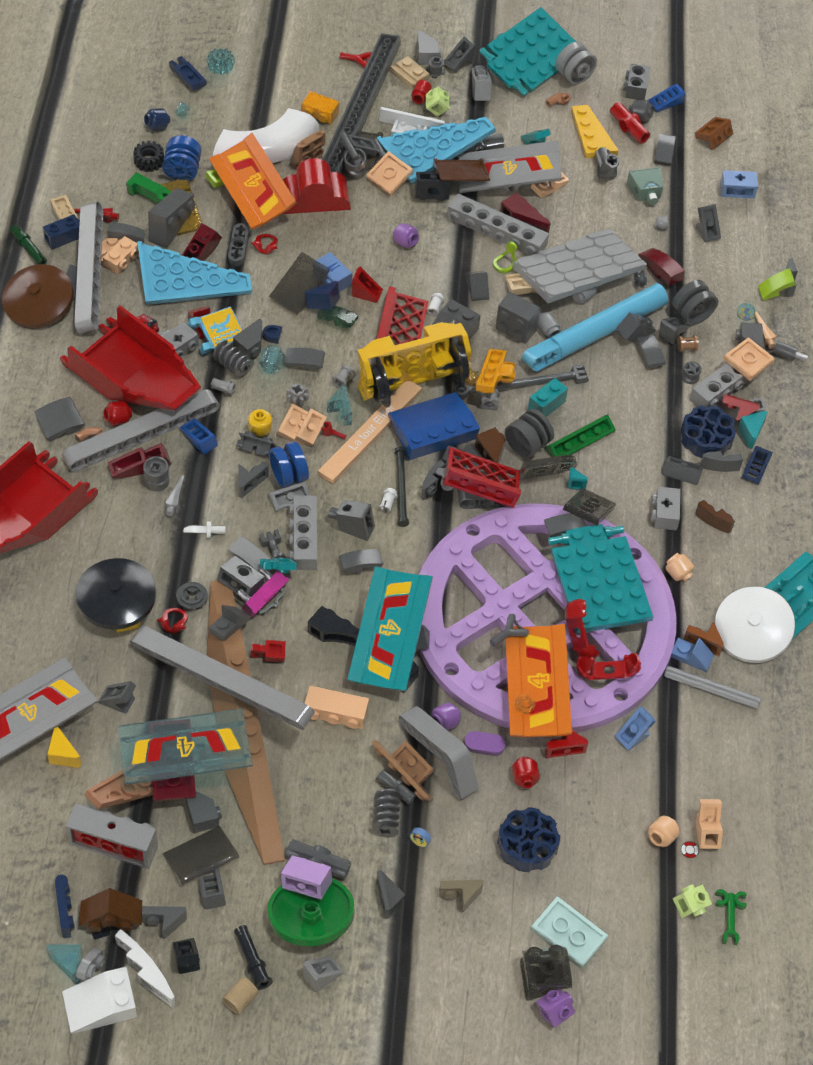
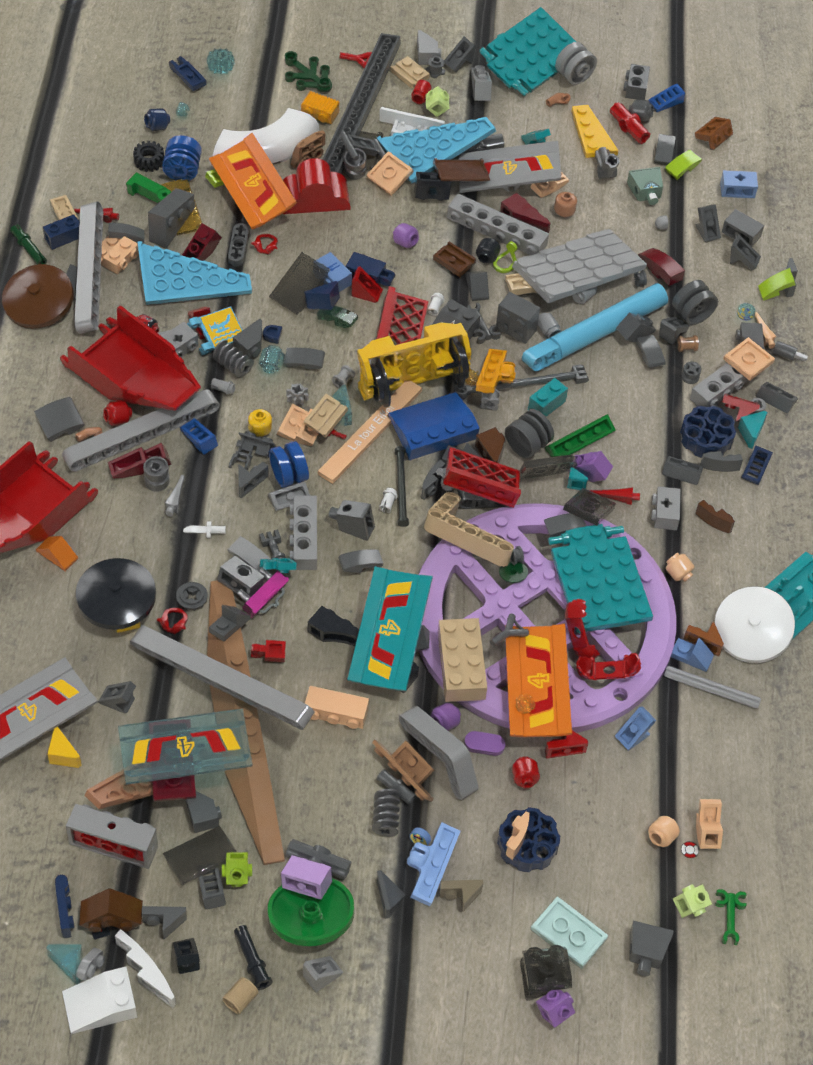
(58, 552): none -> orange slope
(235, 458): none -> dark grey piece
(237, 869): none -> lime brick
(321, 83): none -> dark green plant
(325, 415): none -> tan plate
(374, 268): none -> dark blue brick
(432, 862): none -> light blue plate
(444, 524): none -> tan beam
(454, 259): none -> reddish brown plate
(462, 660): none -> tan brick
(484, 332): none -> dark grey bar
(488, 250): none -> black head
(513, 573): none -> dark green piece
(517, 555): none -> dark grey bush
(518, 835): none -> light nougat slope
(565, 204): none -> nougat head
(593, 465): none -> medium lavender slope
(623, 495): none -> red piece
(648, 946): none -> dark grey torso
(685, 162): none -> lime slope
(743, 225): none -> brick
(743, 251): none -> dark grey slope
(776, 397): none -> dark grey slope

